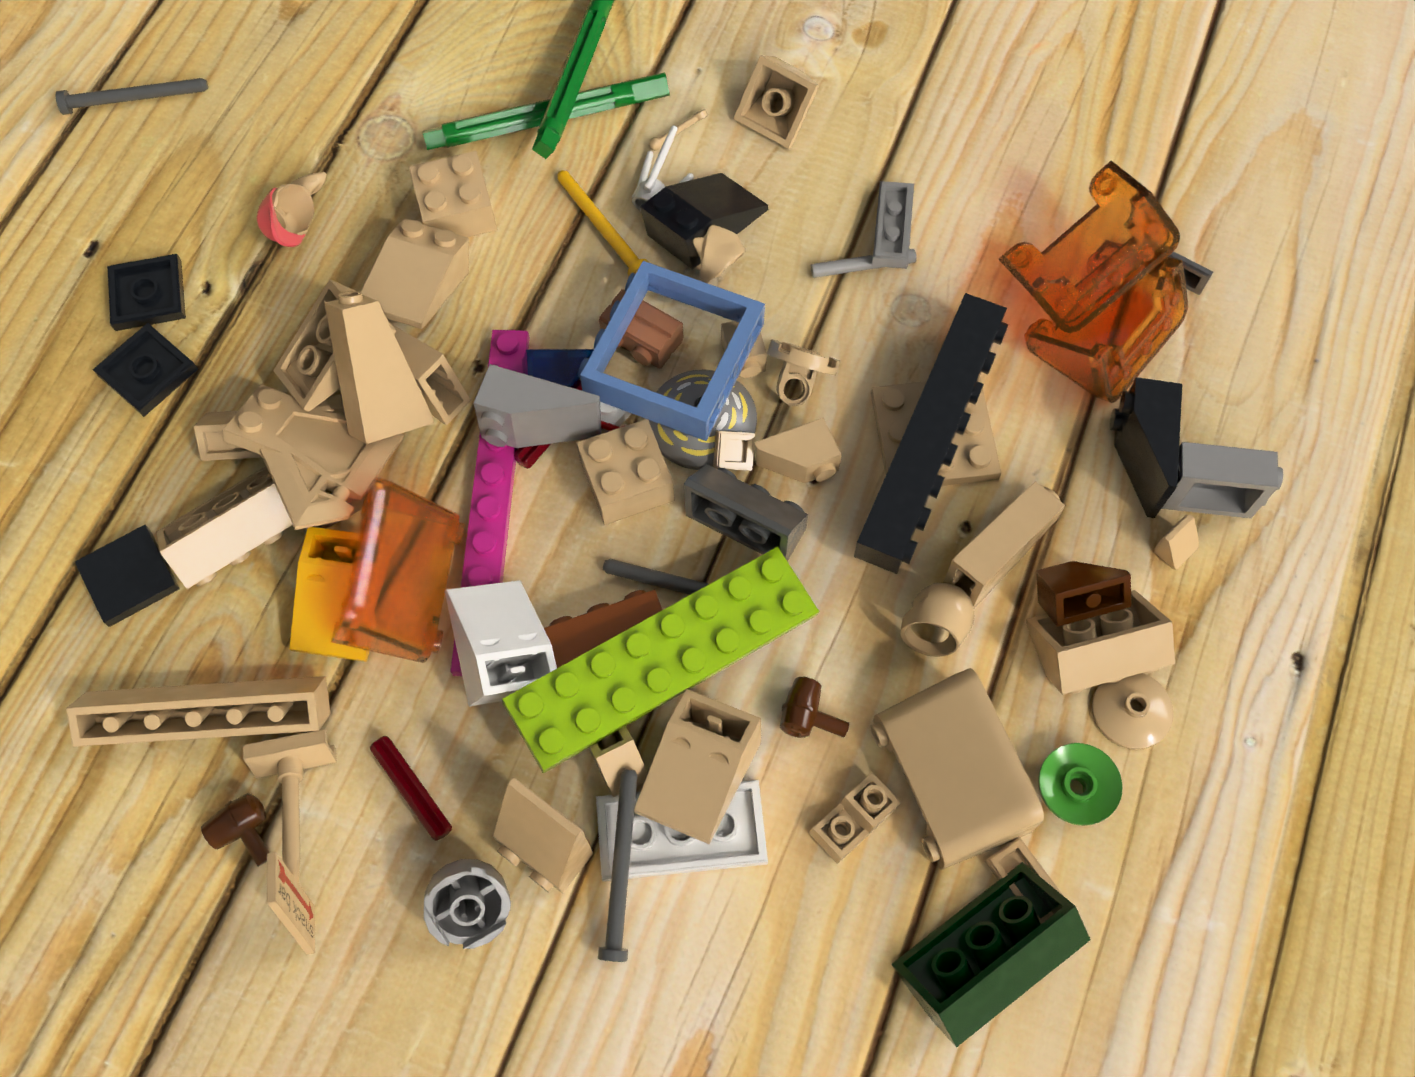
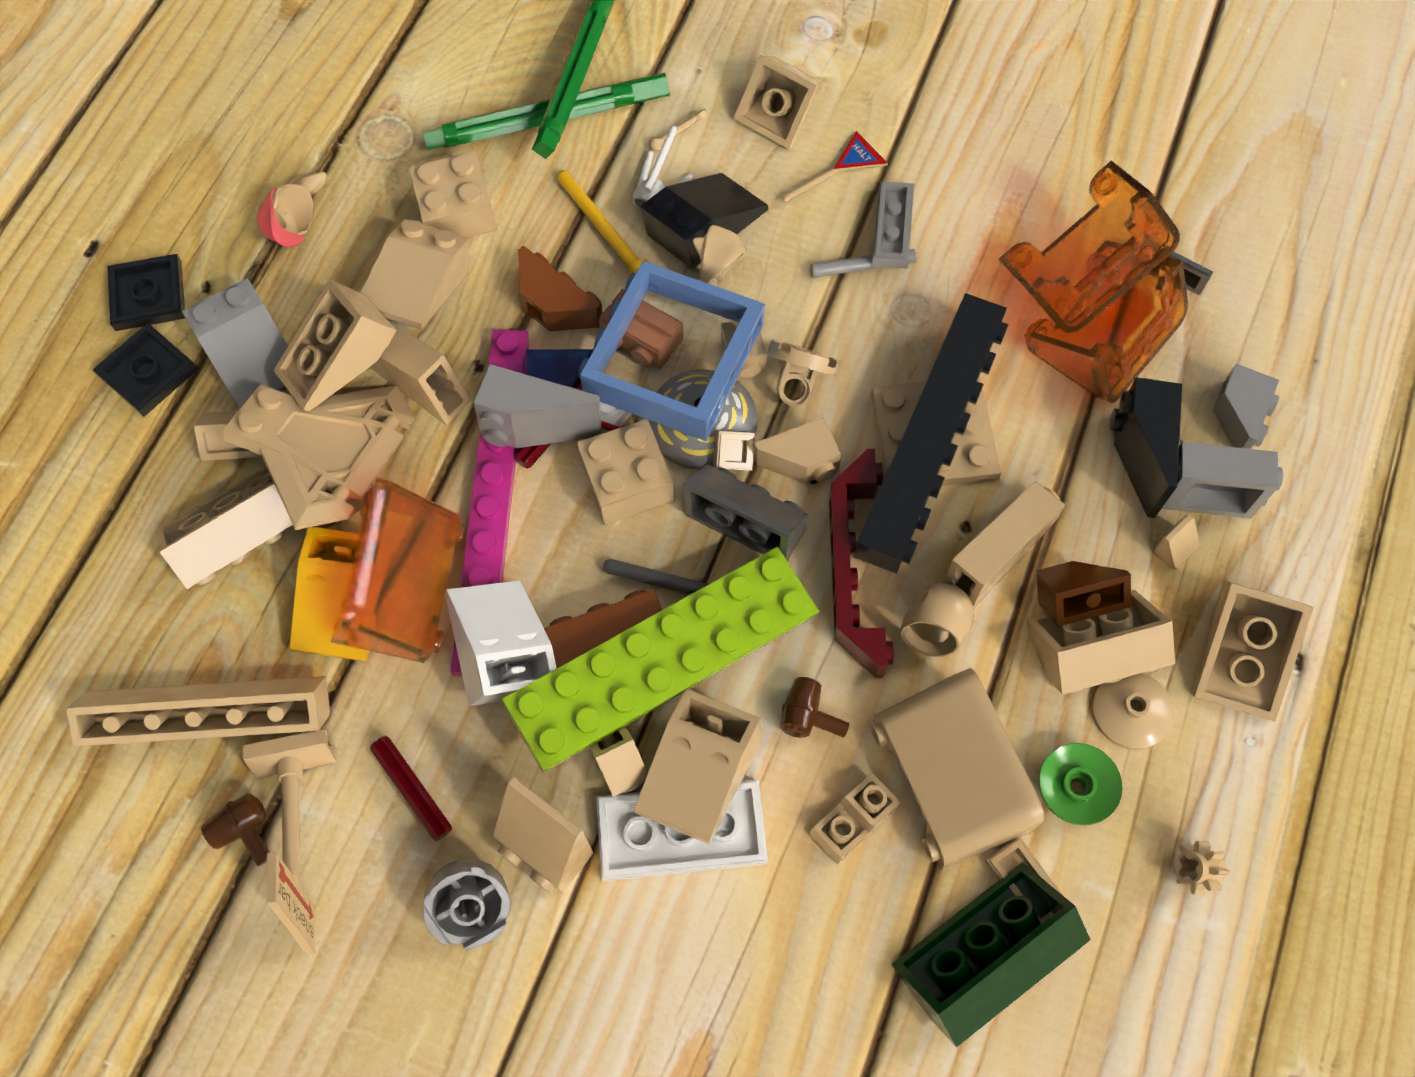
(67, 102): dark grey bar -> none
(126, 575): black tile -> none
(239, 339): none -> light grey slope
(372, 371): tan slope -> none
(554, 296): none -> dark orange slope
(620, 870): dark grey bar -> none
(856, 156): none -> piece
(864, 644): none -> dark red slope
(1200, 867): none -> tan gear
(1244, 404): none -> light grey slope
(1251, 650): none -> tan slope

